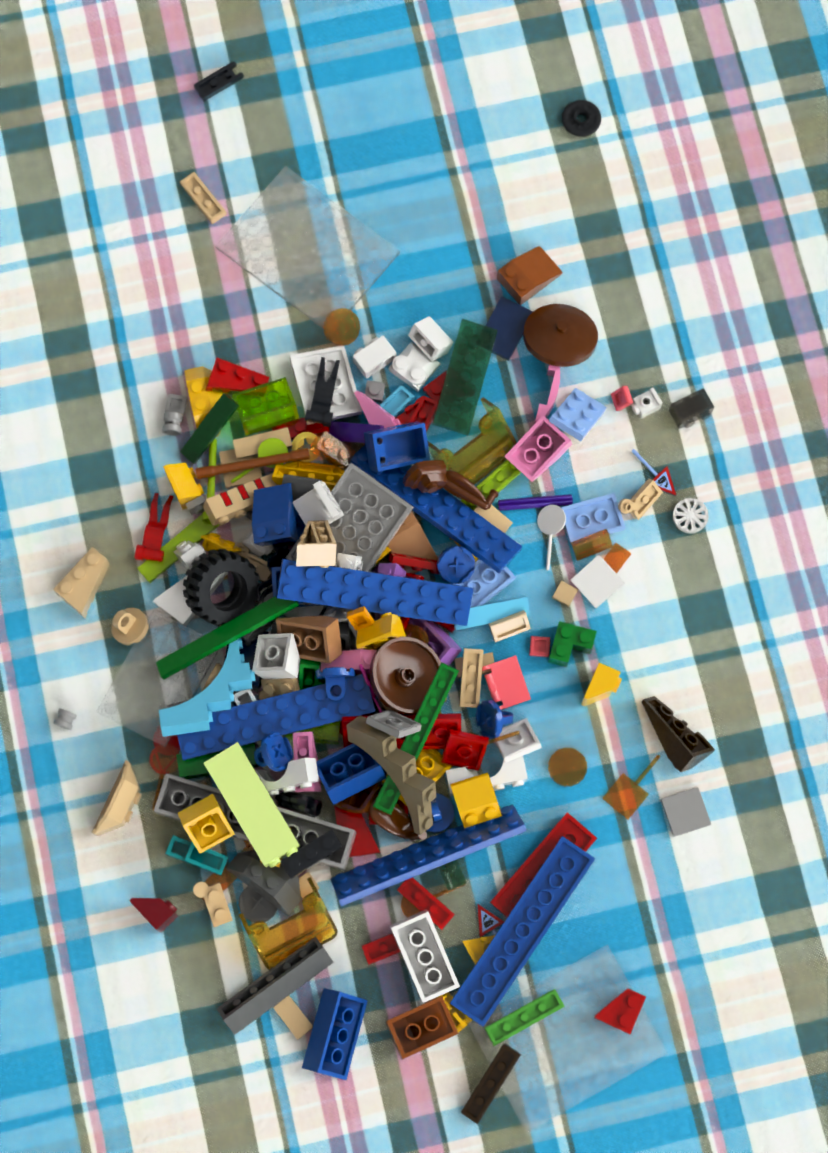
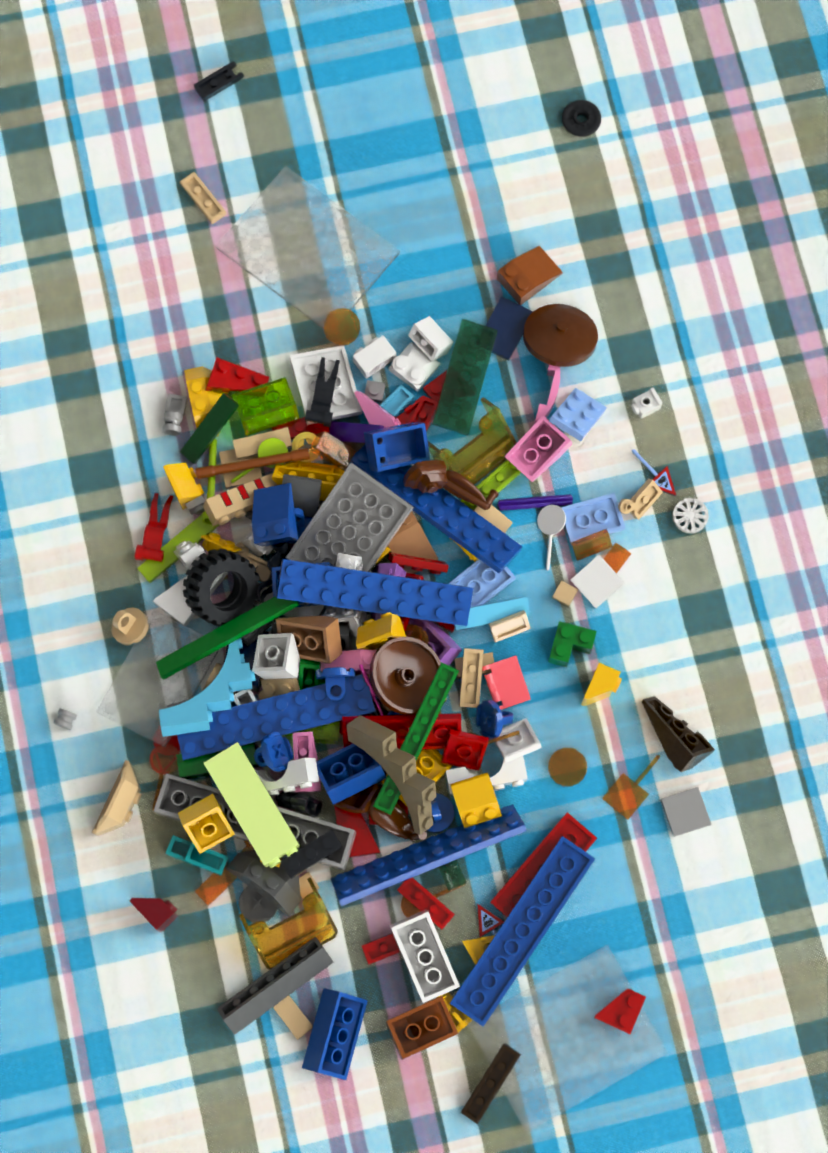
(83, 581): tan wedge -> none
(214, 901): tan hinge -> none
(316, 545): wedge -> none
(318, 505): white bracket -> none
(360, 618): light orange plate -> none
(393, 723): light grey tile -> none
(455, 564): blue tile -> none
(524, 1017): bright green tile -> none
(539, 646): coral tile -> none
(621, 398): coral tile -> none
(691, 409): clear smoke brick -> none

